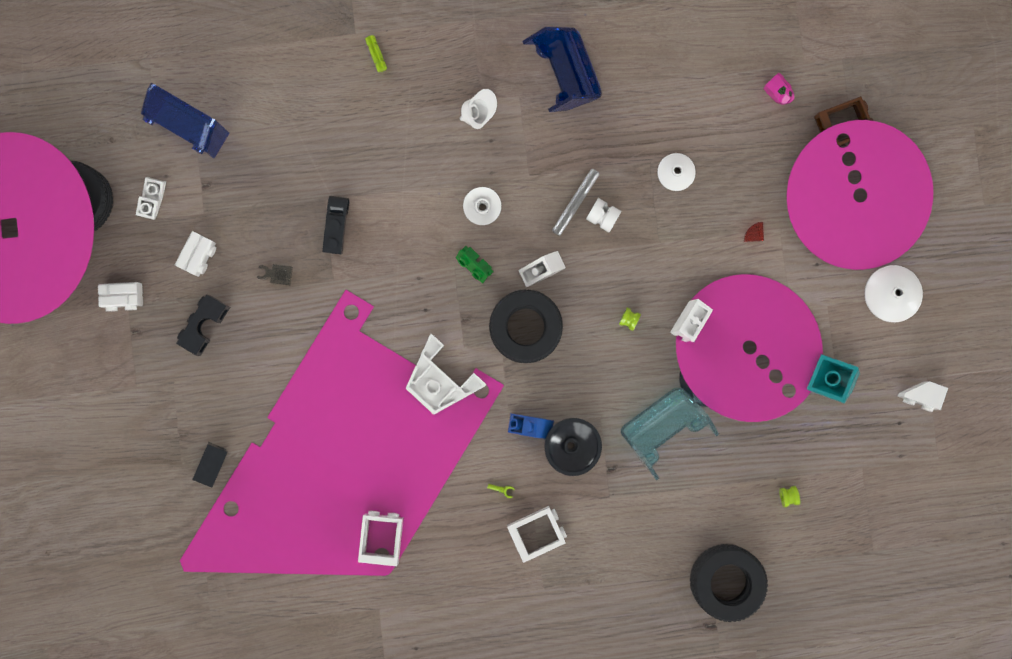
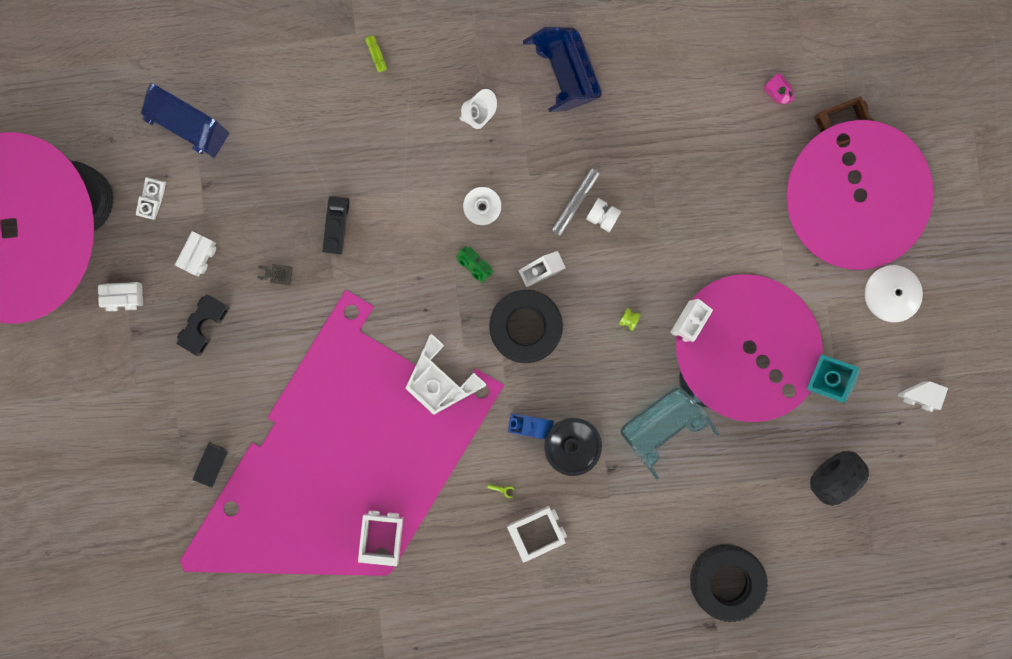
(669, 178): white dish -> none
(754, 233): clear red tile -> none
(789, 496): lime wheel -> none
(839, 478): none -> black tyre

